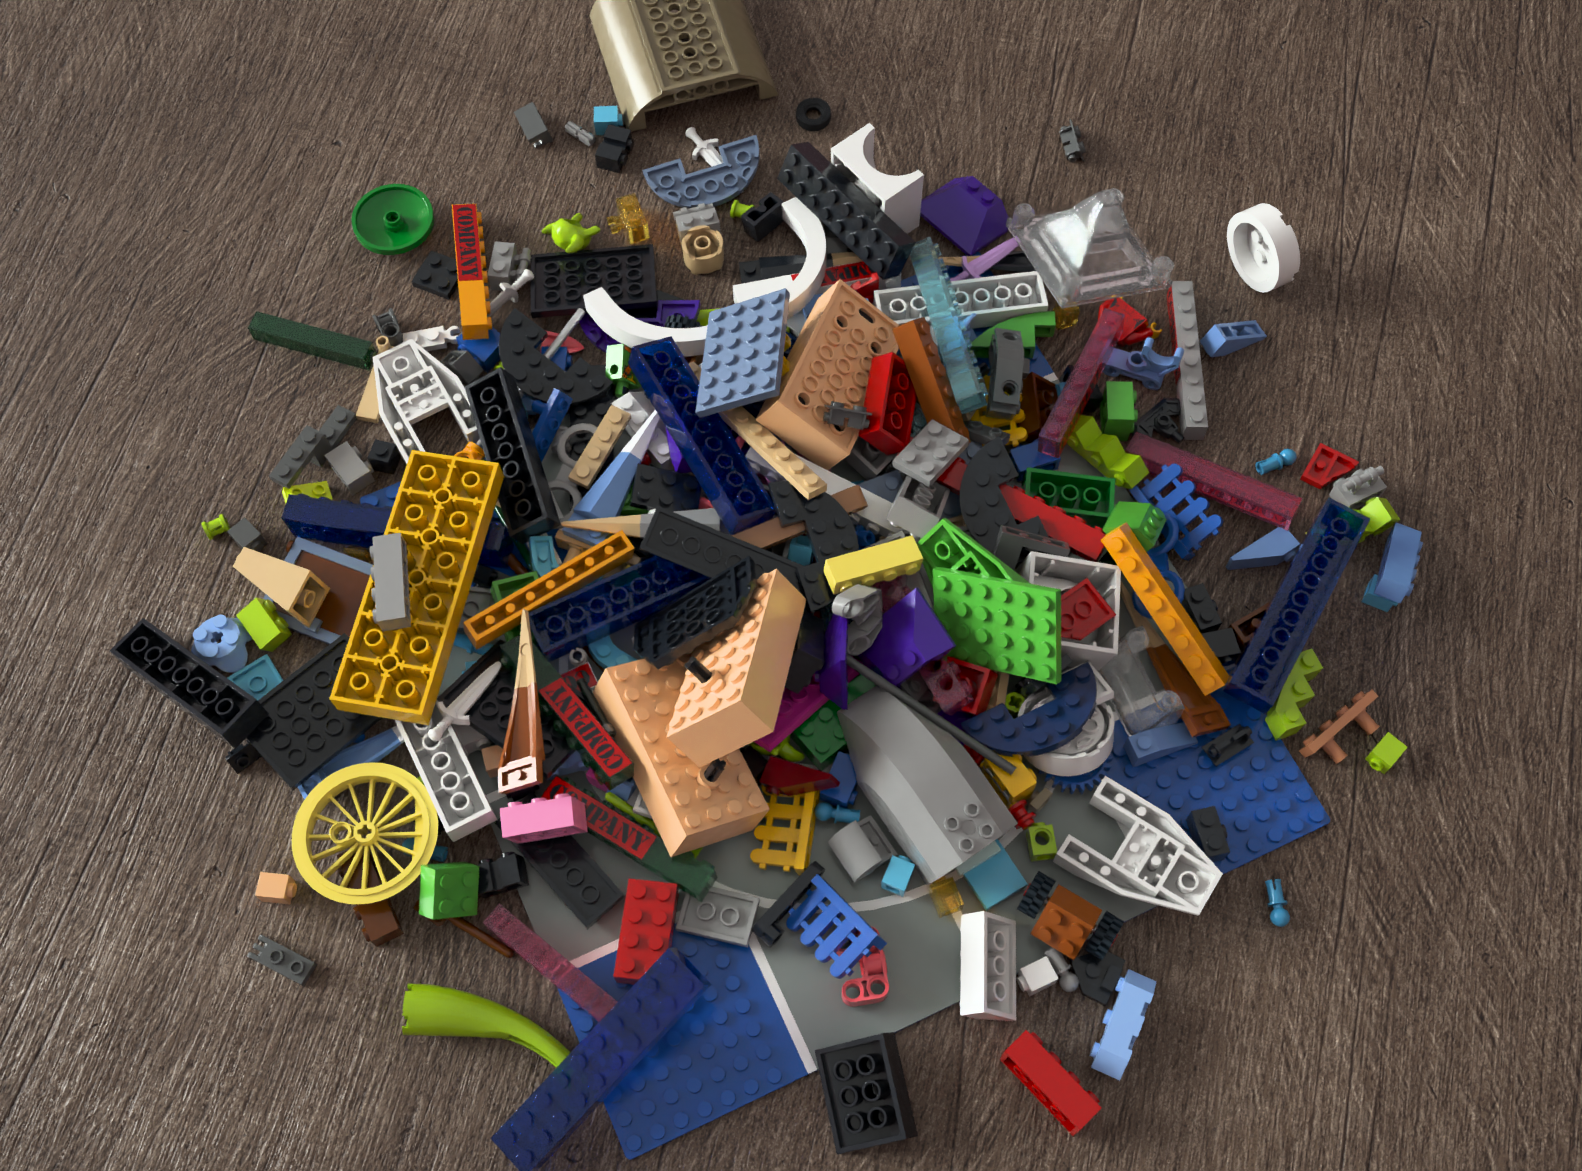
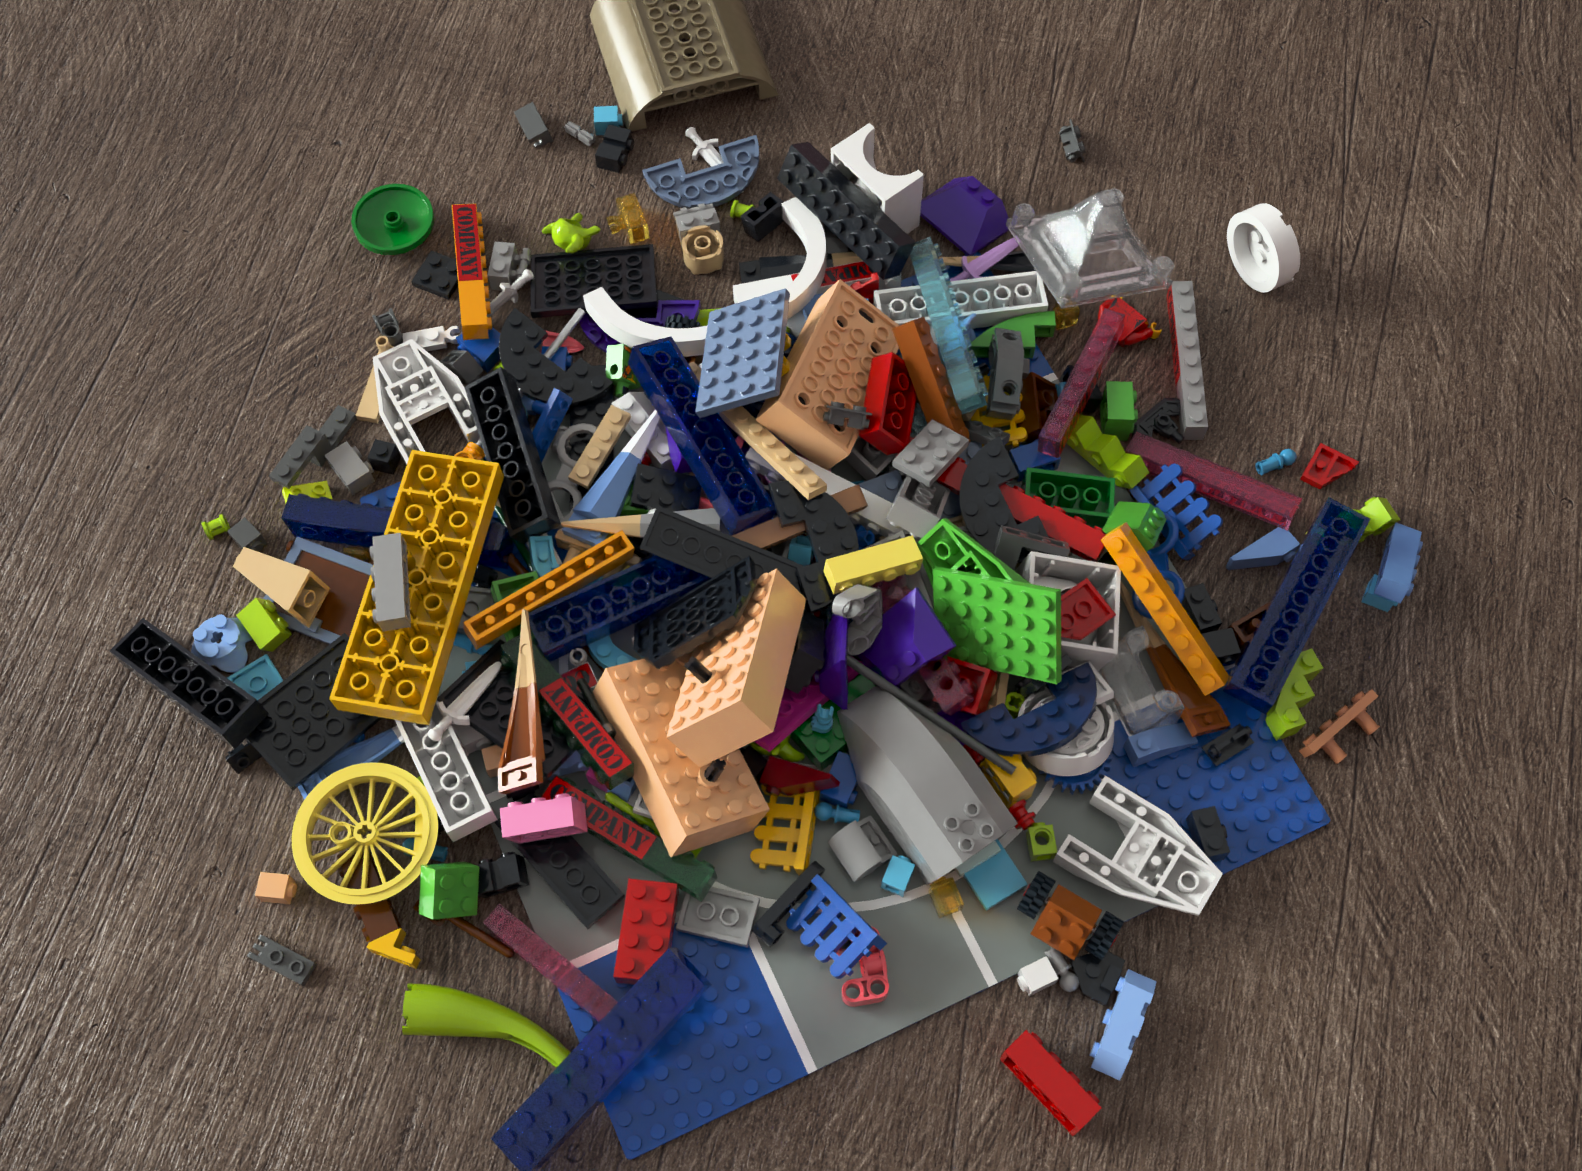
(312, 340): clear green brick -> none
(389, 947): none -> yellow slope
(813, 104): black tyre -> none
(823, 720): none -> medium azure piece
(865, 1093): black slope -> none
(988, 967): white slope -> none
(1039, 800): dark tan plate -> none
(1150, 366): medium blue piece -> none
(1230, 337): medium blue slope -> none
(1278, 916): dark azure pin -> none
(1359, 487): light grey brick -> none
(1385, 753): lime brick -> none

